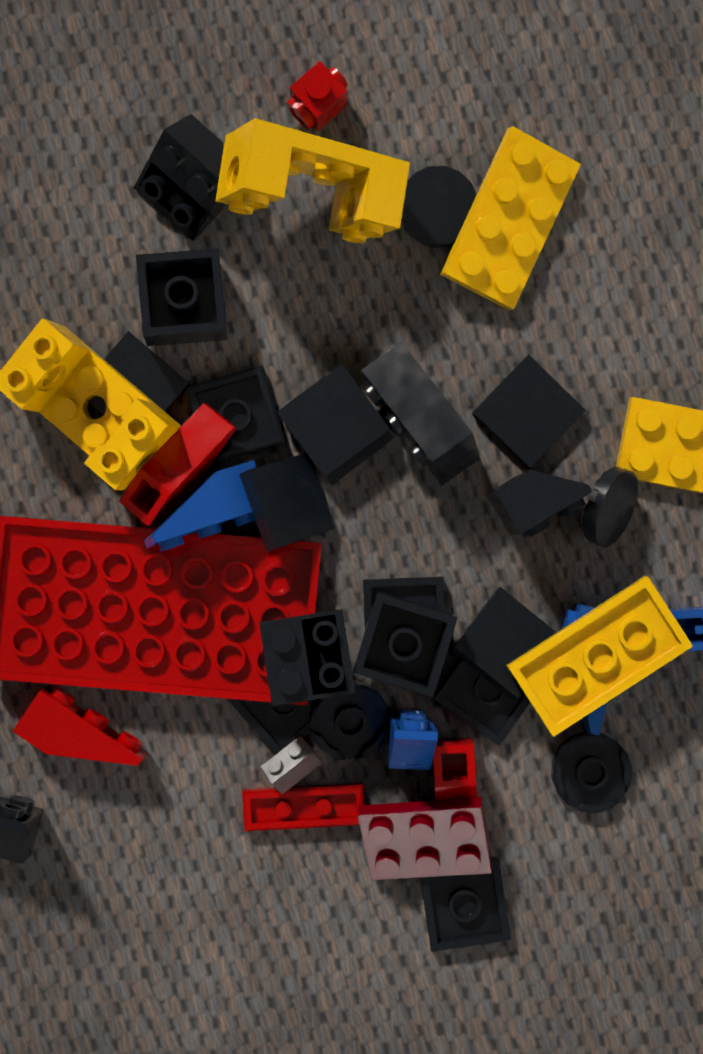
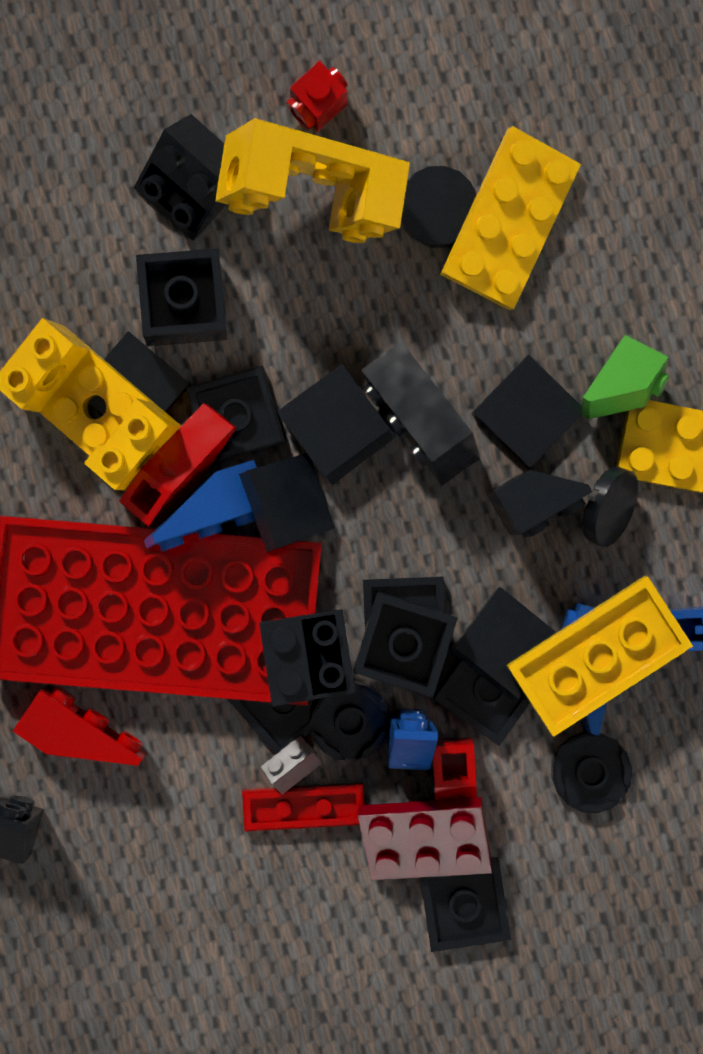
(626, 380): none -> bright green slope

